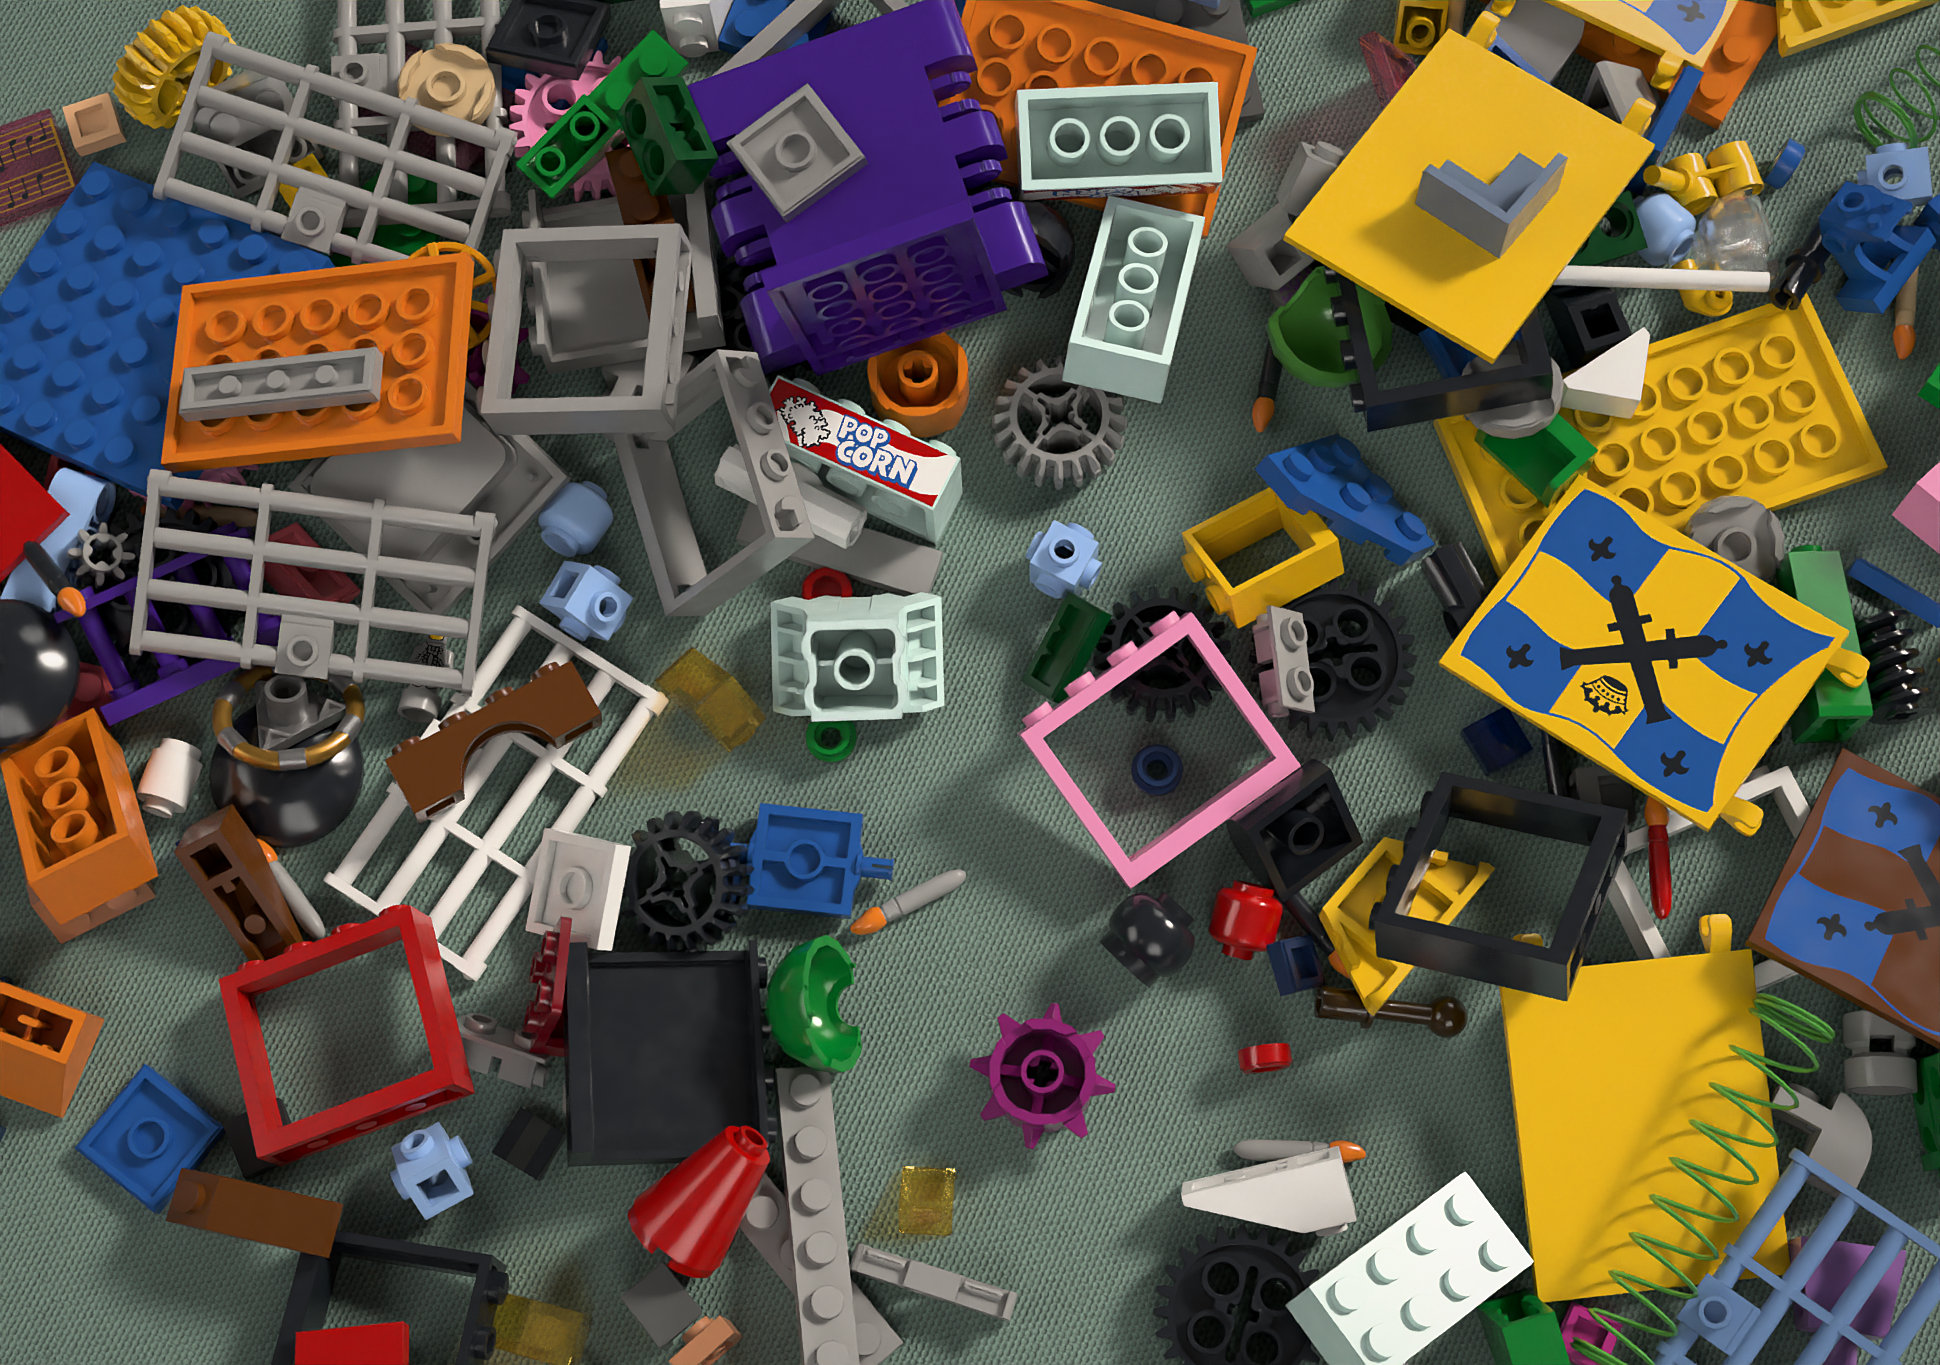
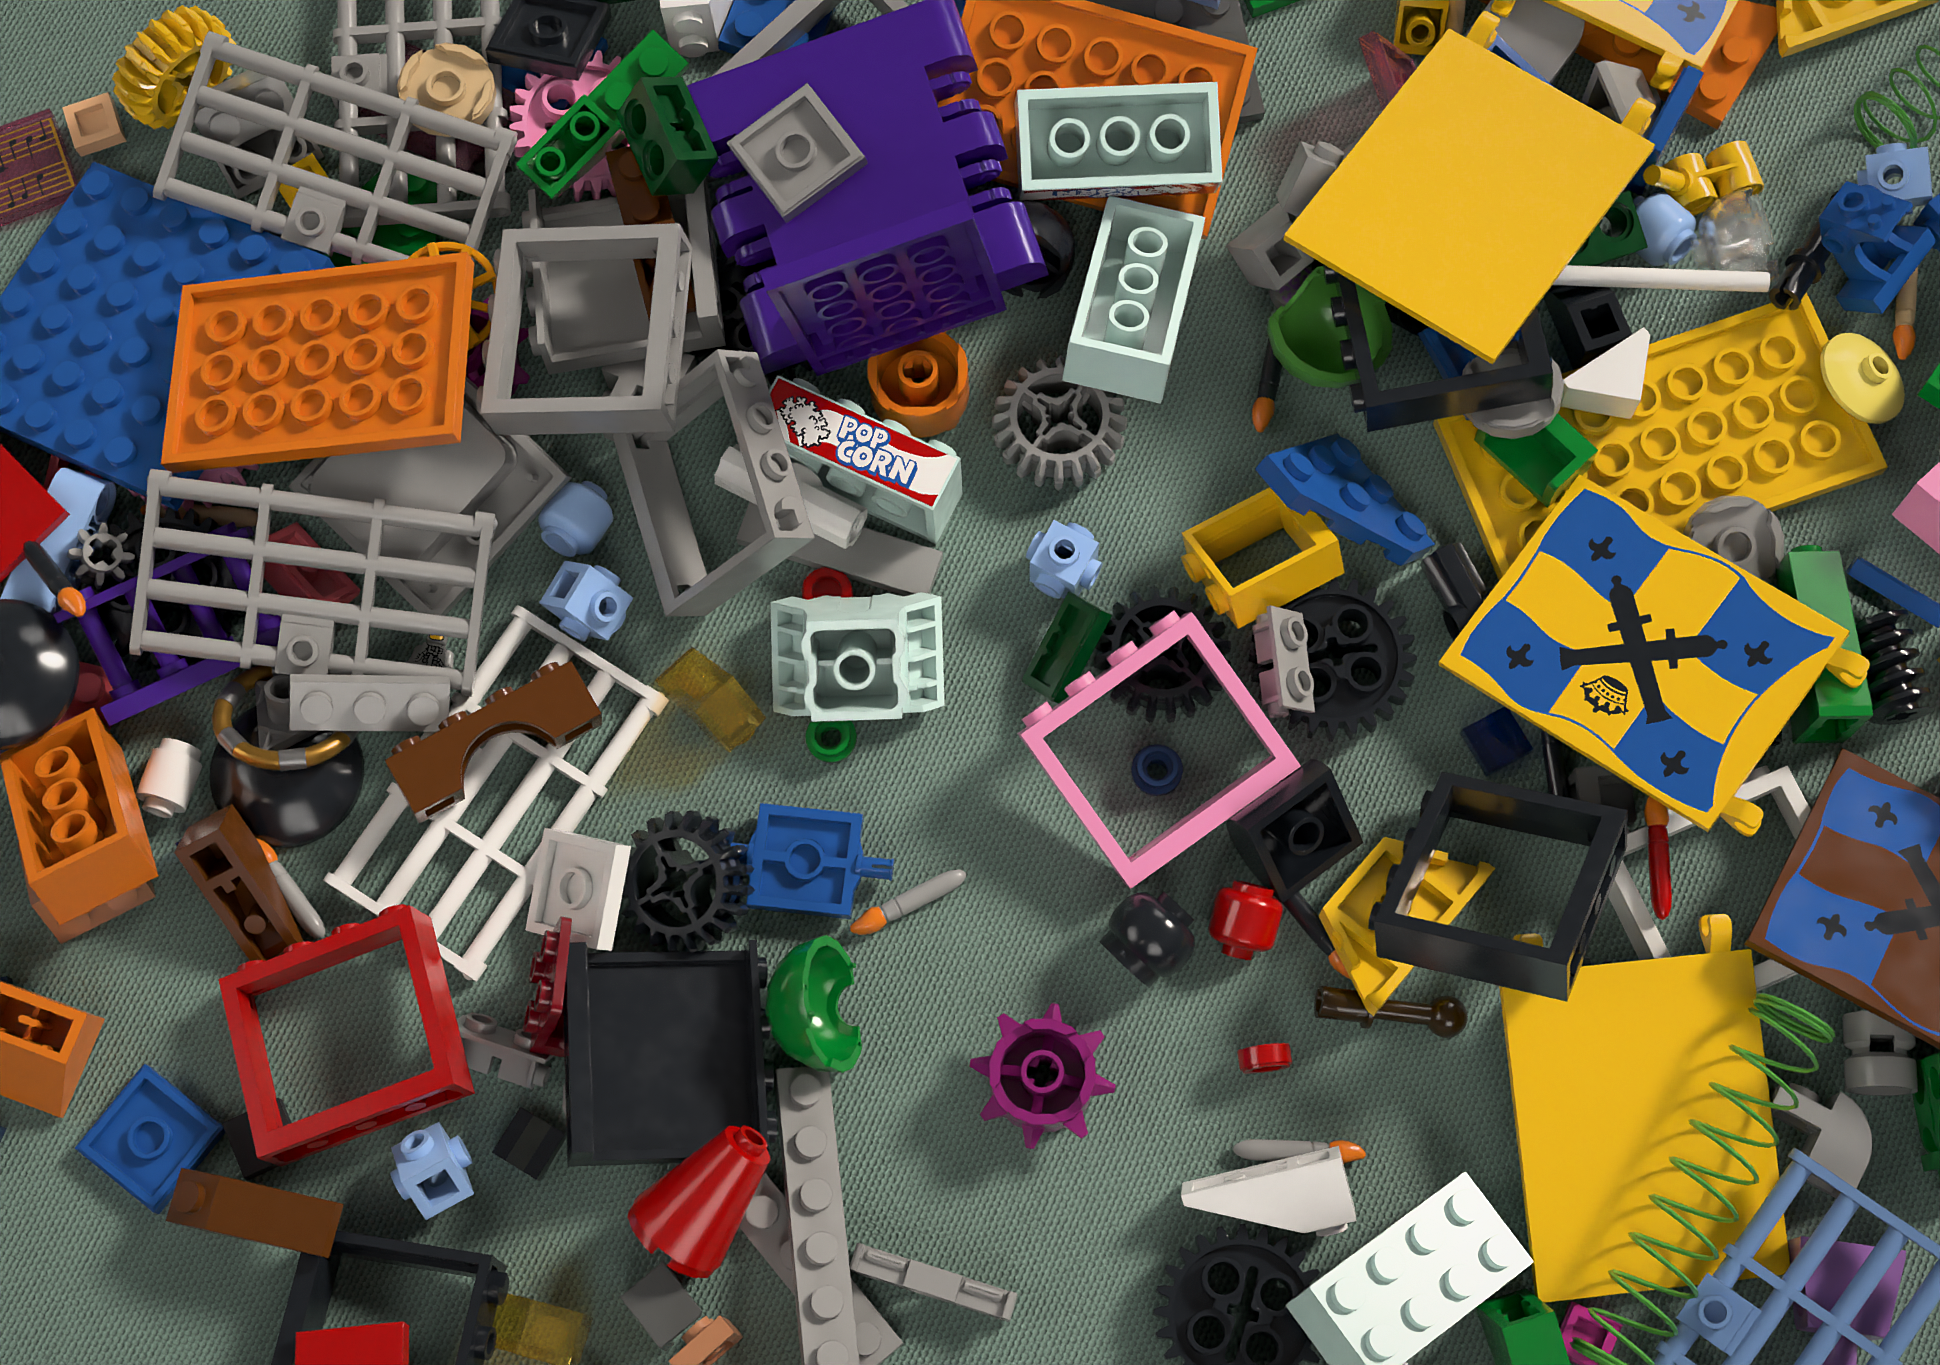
(281, 384): light grey tile -> none
(368, 702): none -> light grey plate
(927, 1200): clear yellow slope -> none
(1295, 965): dark blue tile -> none
(1493, 213): panel -> none
(1704, 301): yellow arm -> none
(1784, 164): blue tile -> none
(1862, 378): none -> light yellow dish

